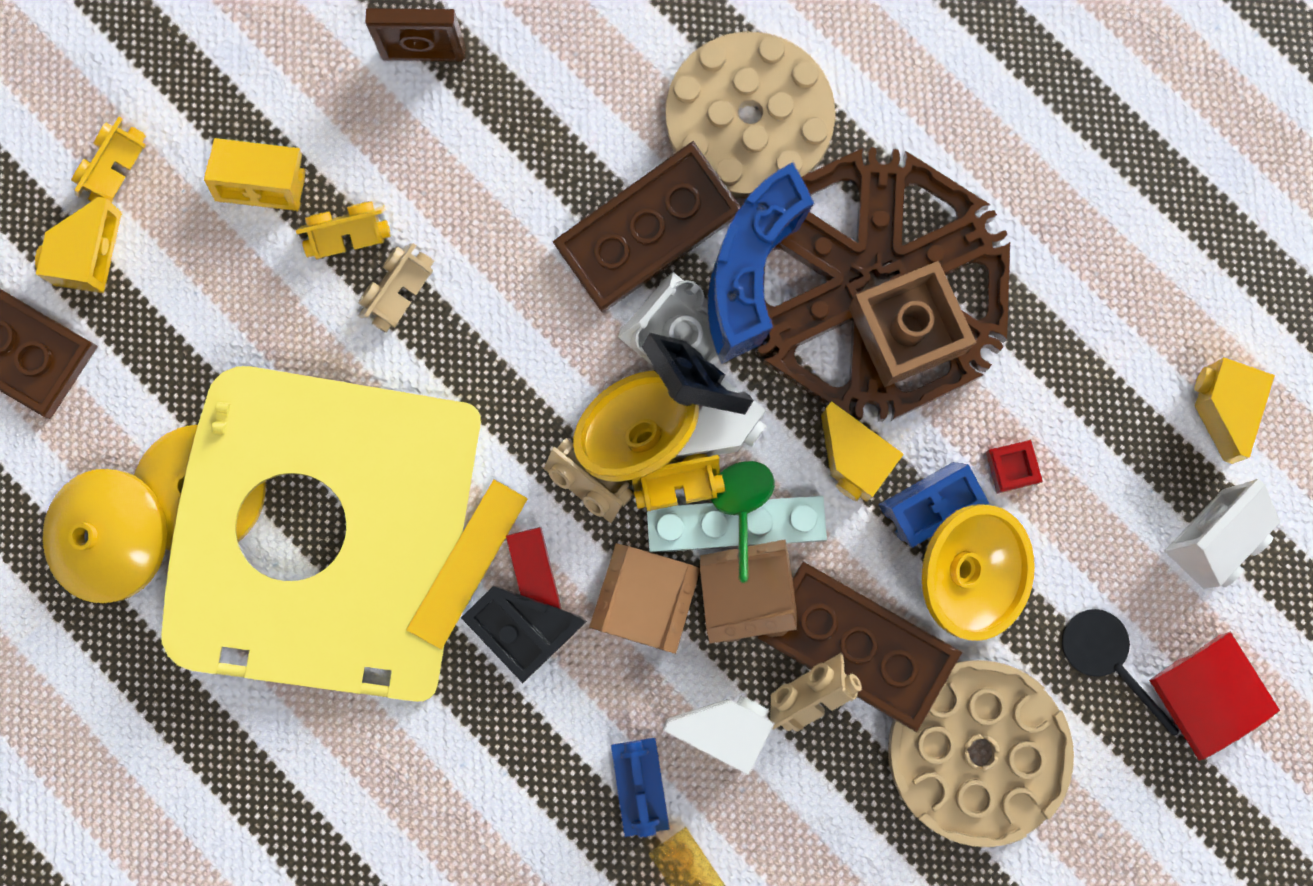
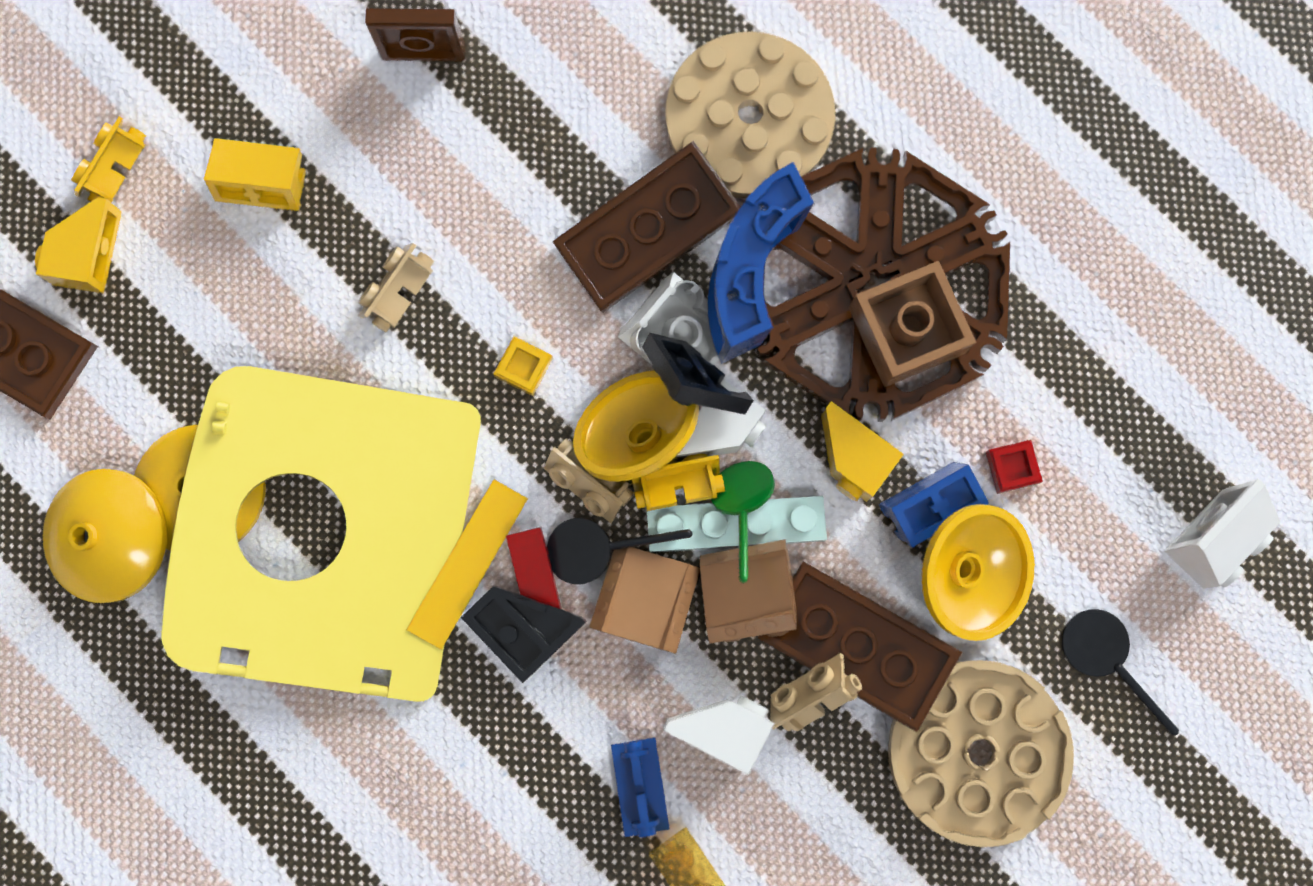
(327, 232): yellow hinge -> none
(523, 366): none -> yellow tile
(582, 549): none -> black piece
(1214, 696): red slope -> none
(1232, 405): yellow slope -> none

